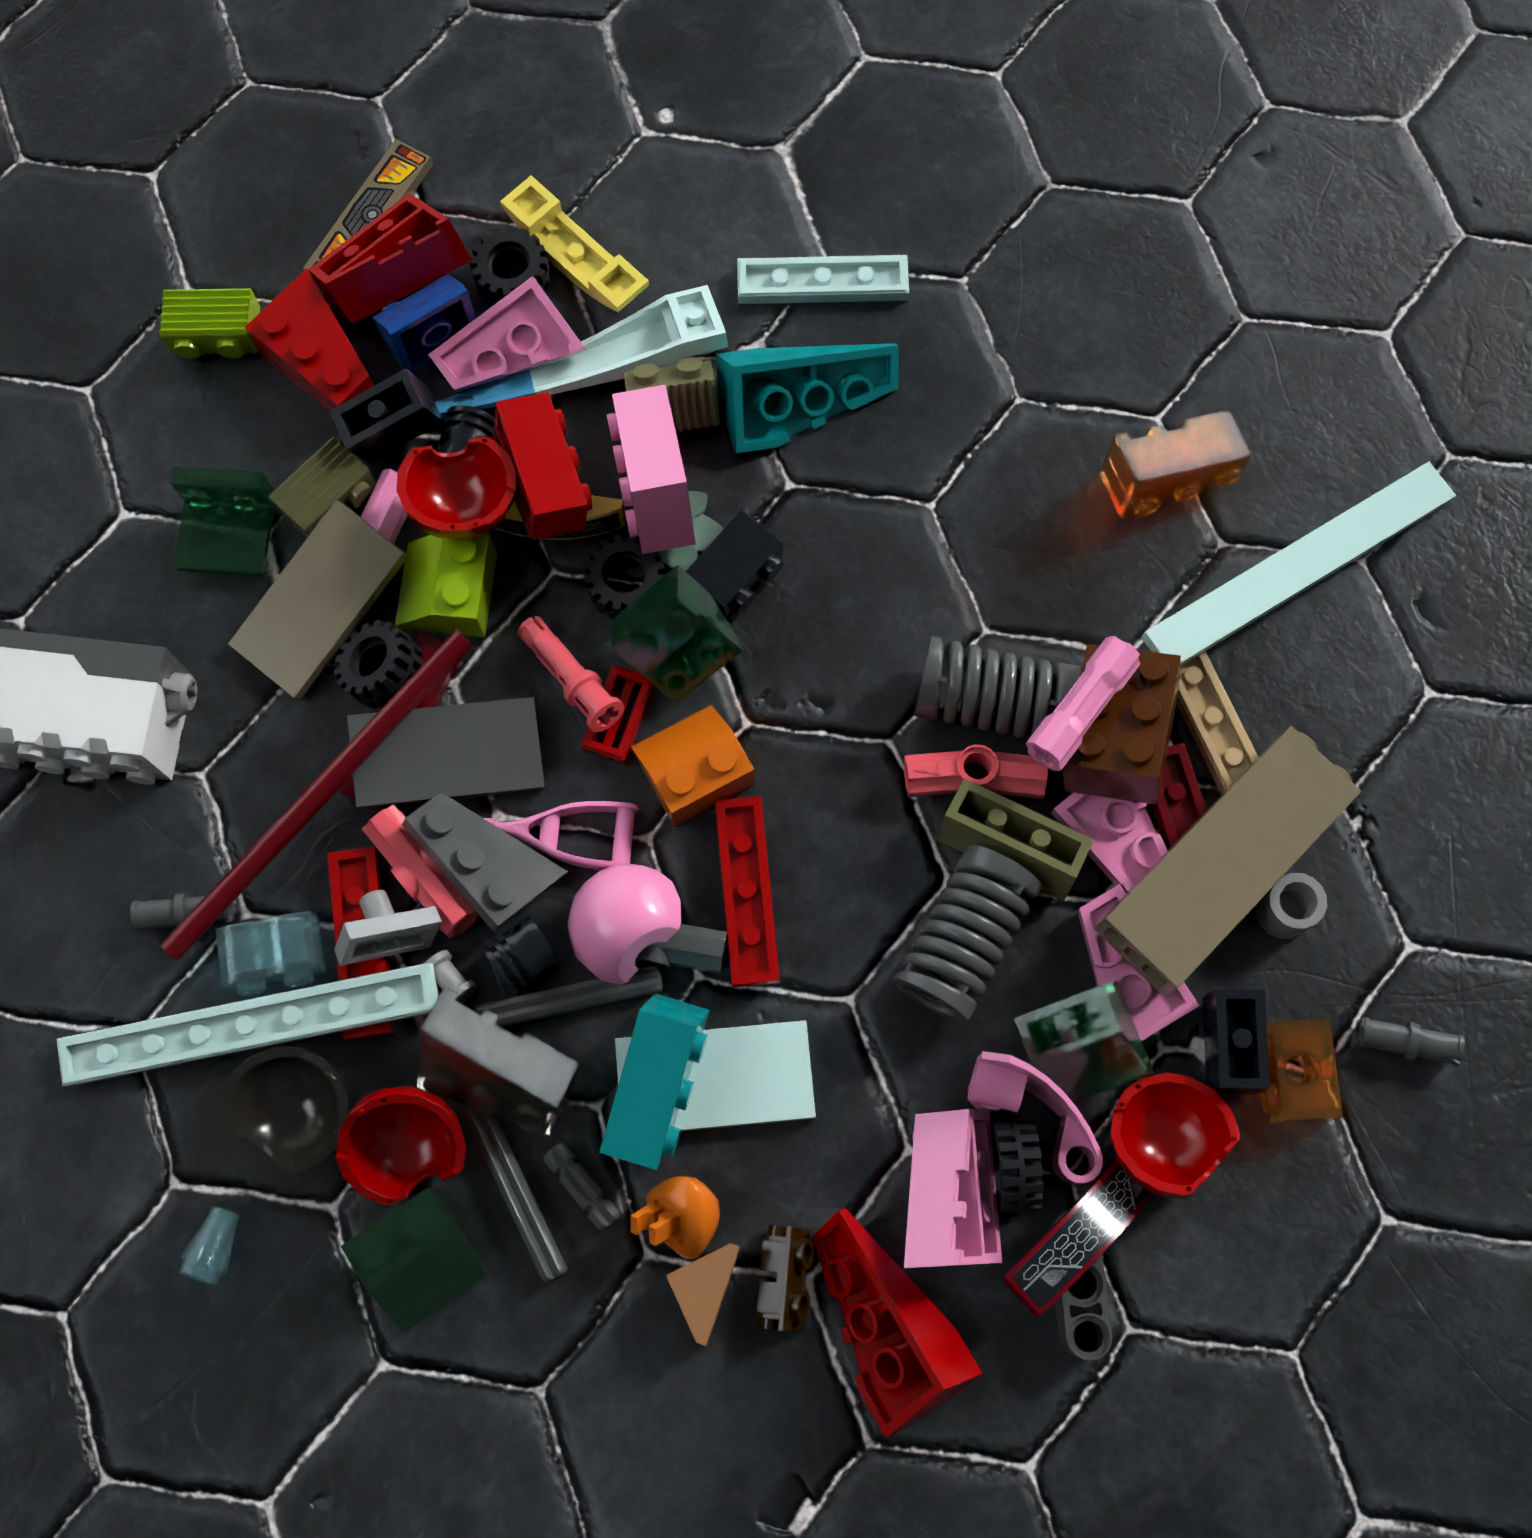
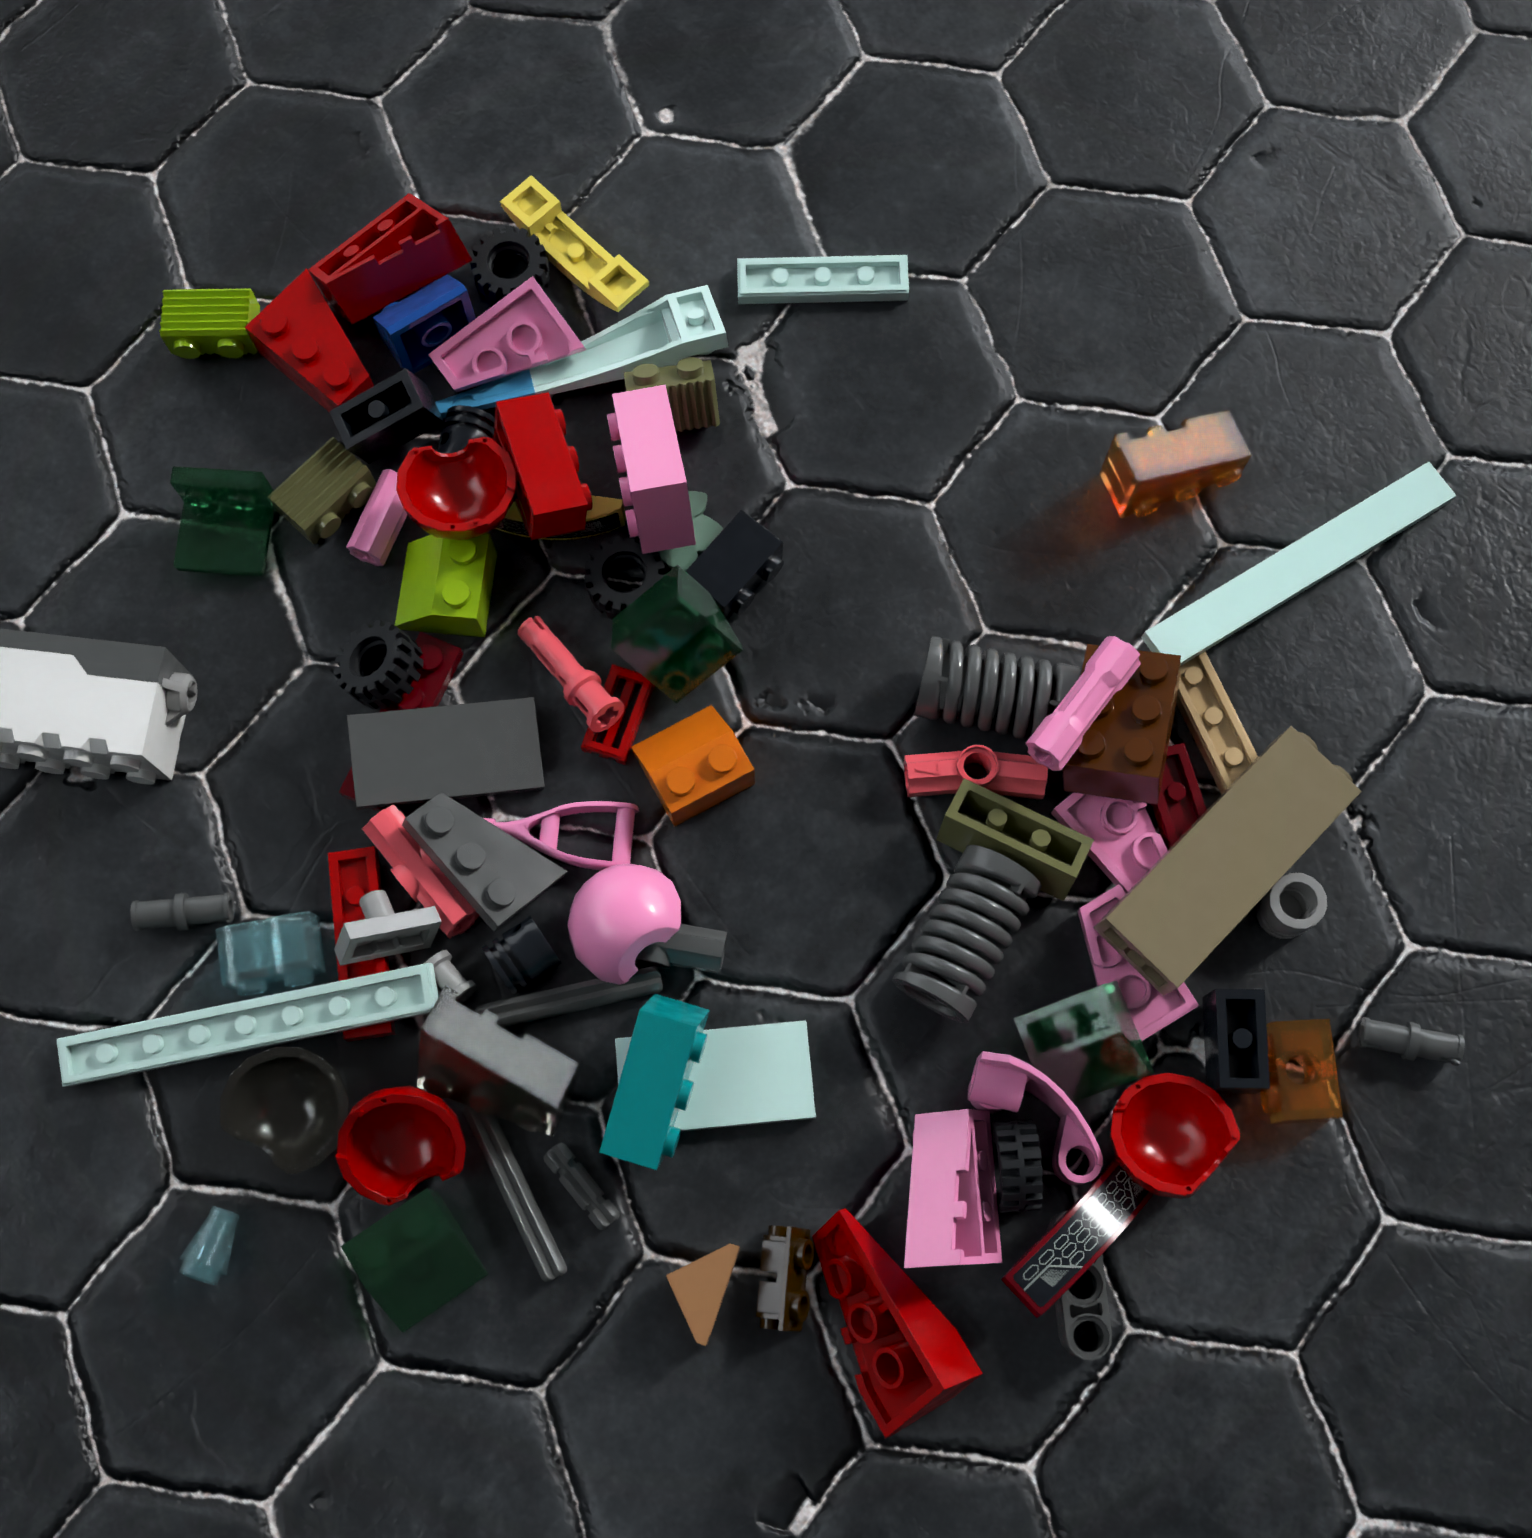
(316, 795): dark red piece -> none
(318, 599): dark tan tile -> none
(393, 178): tile -> none
(680, 1214): orange piece -> none
(747, 892): red plate -> none
(789, 389): teal wedge -> none

